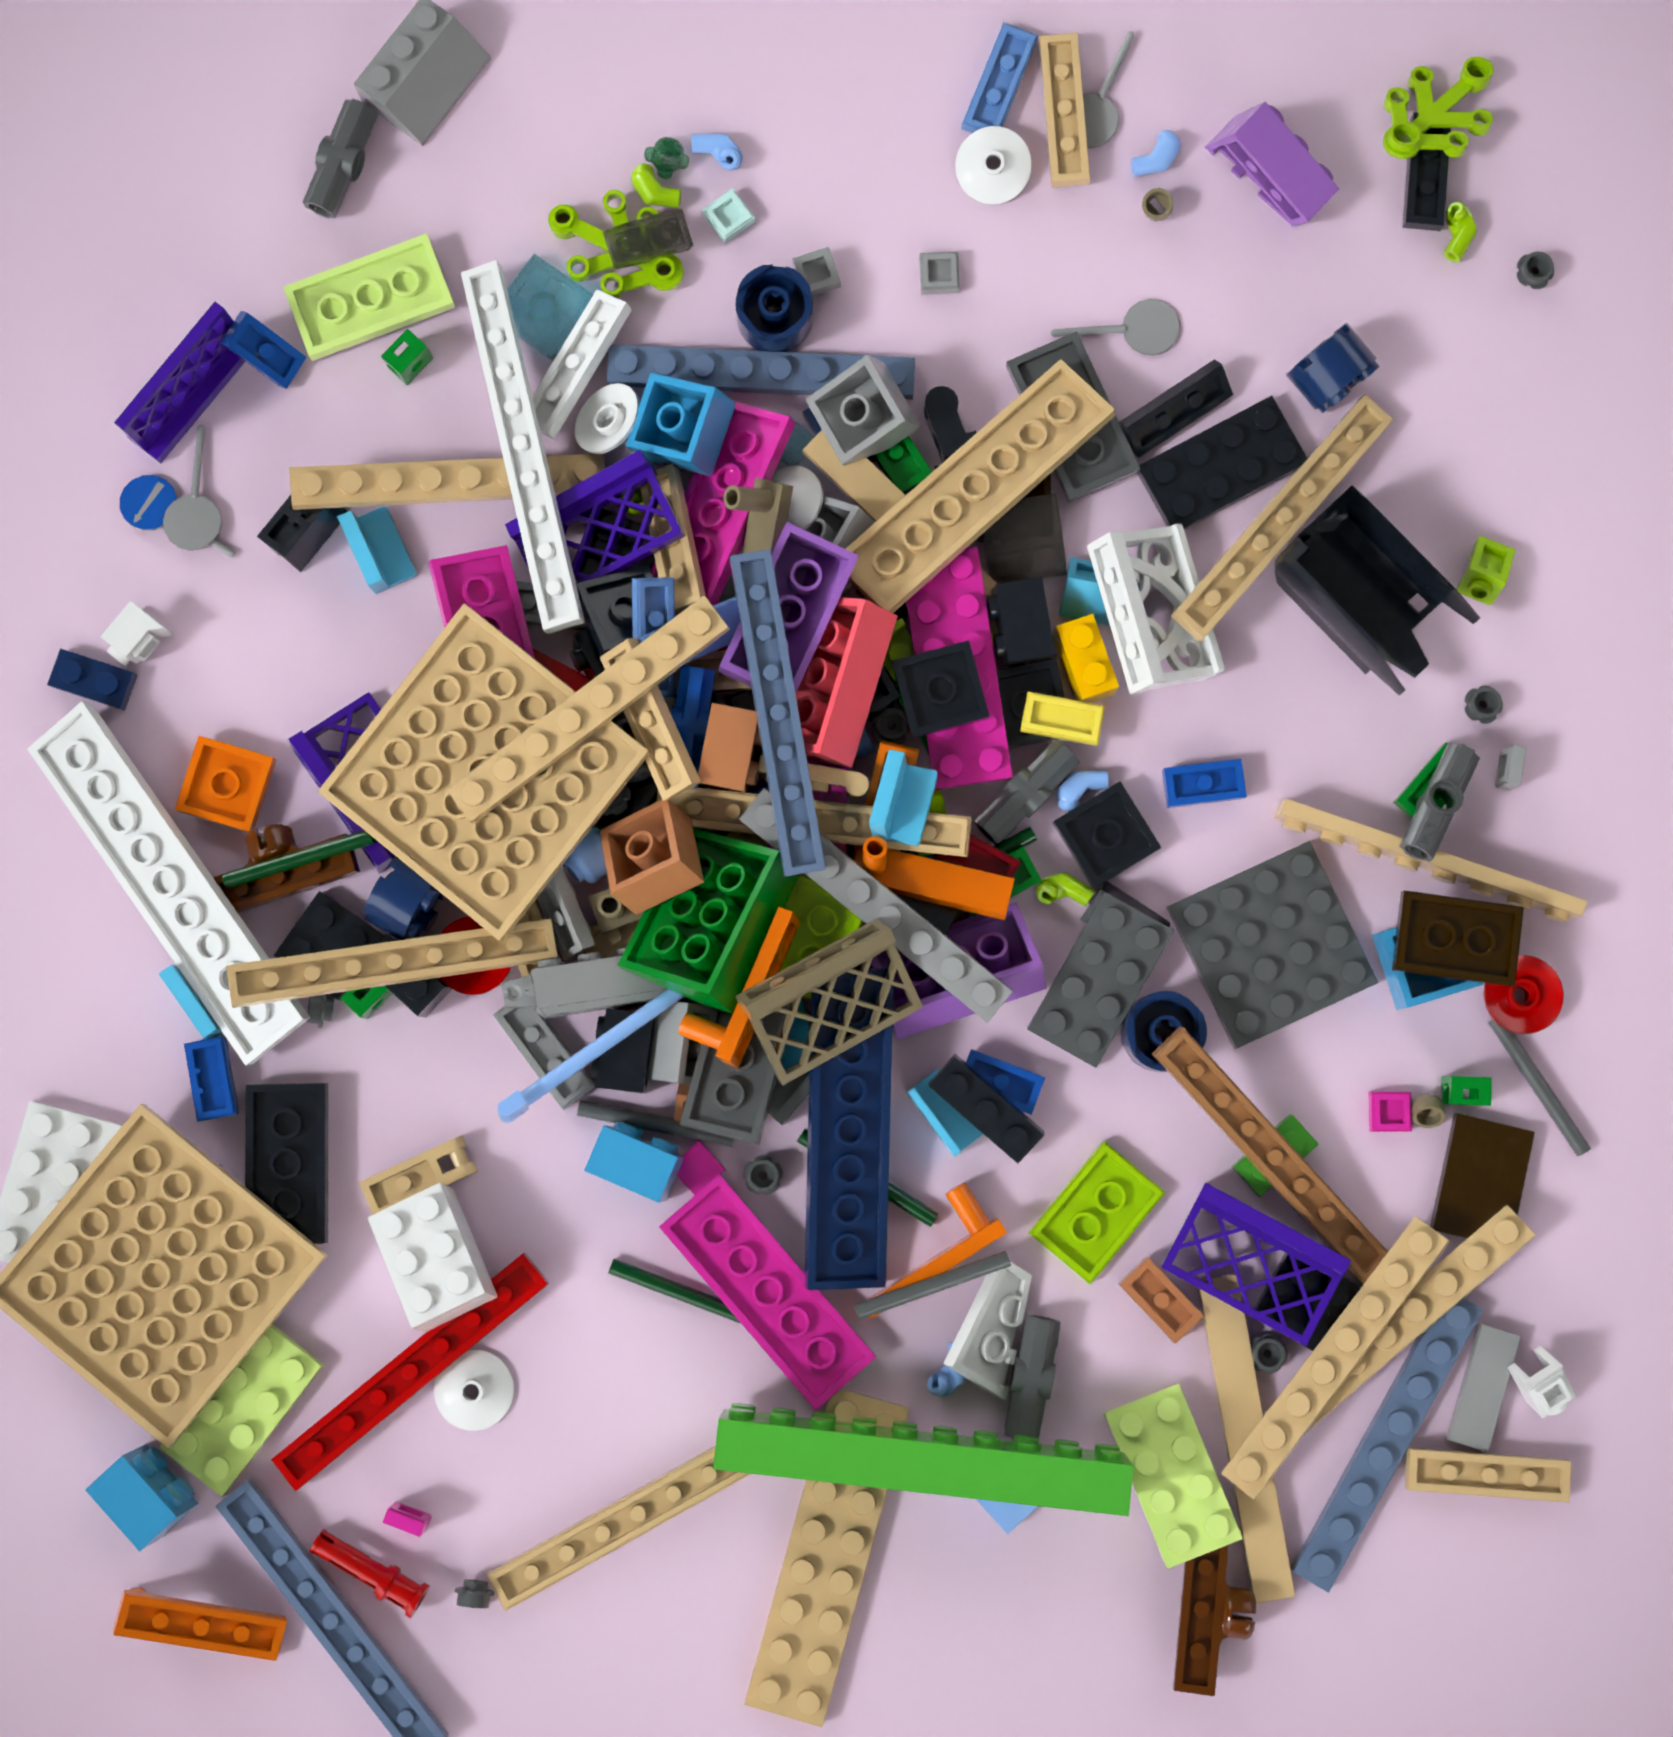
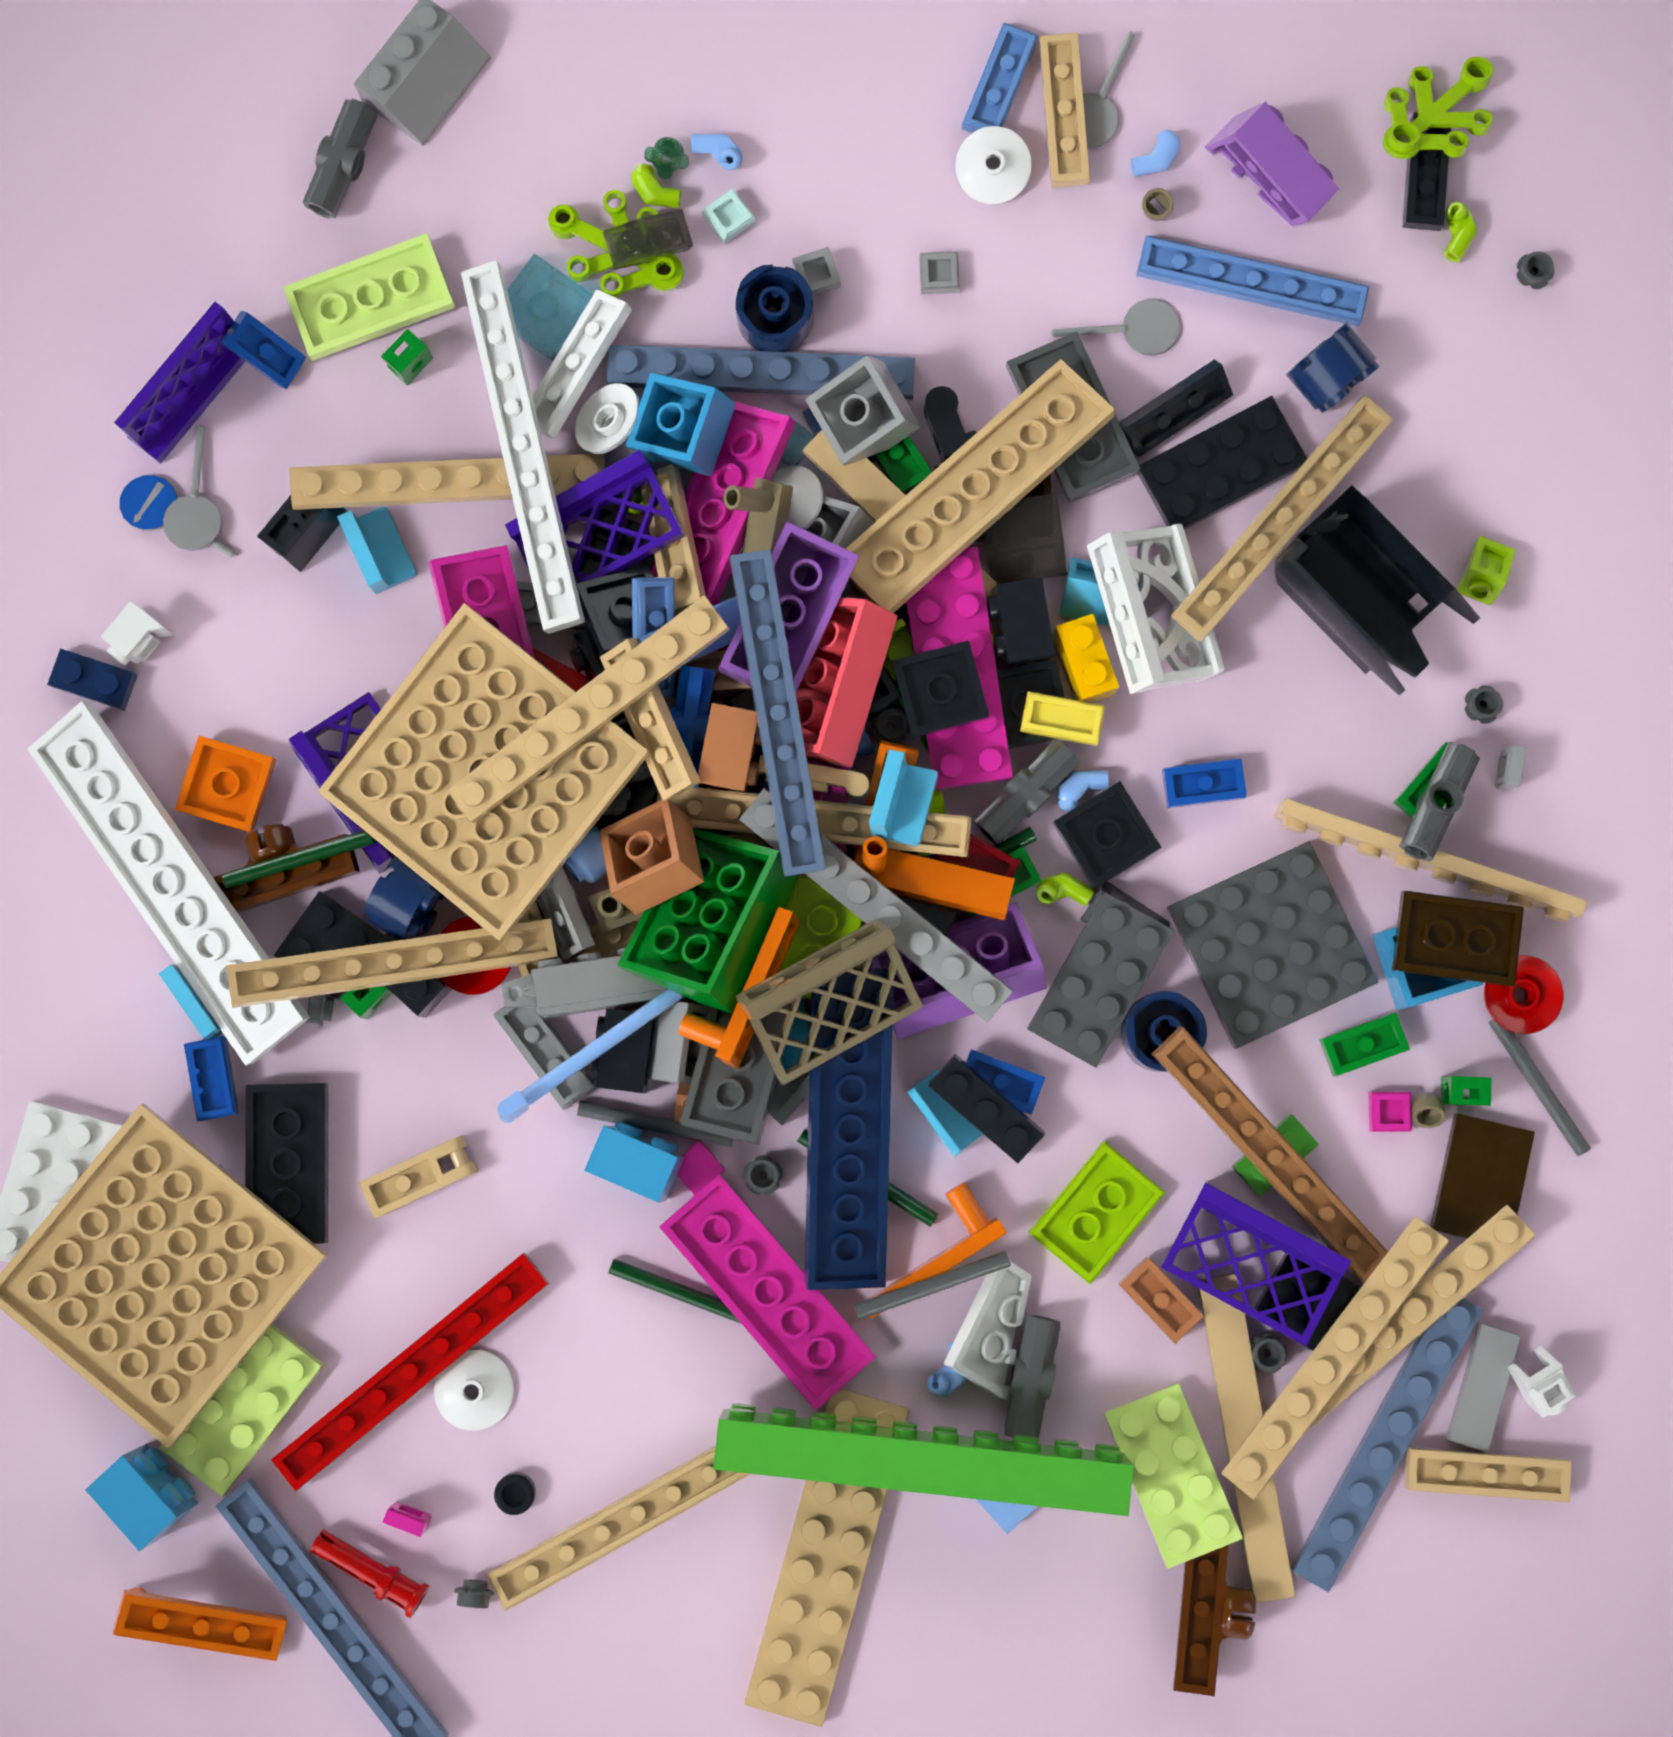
(432, 1257): white brick -> none
(515, 1493): none -> black tile
(1252, 281): none -> medium blue tile
(1364, 1044): none -> green plate

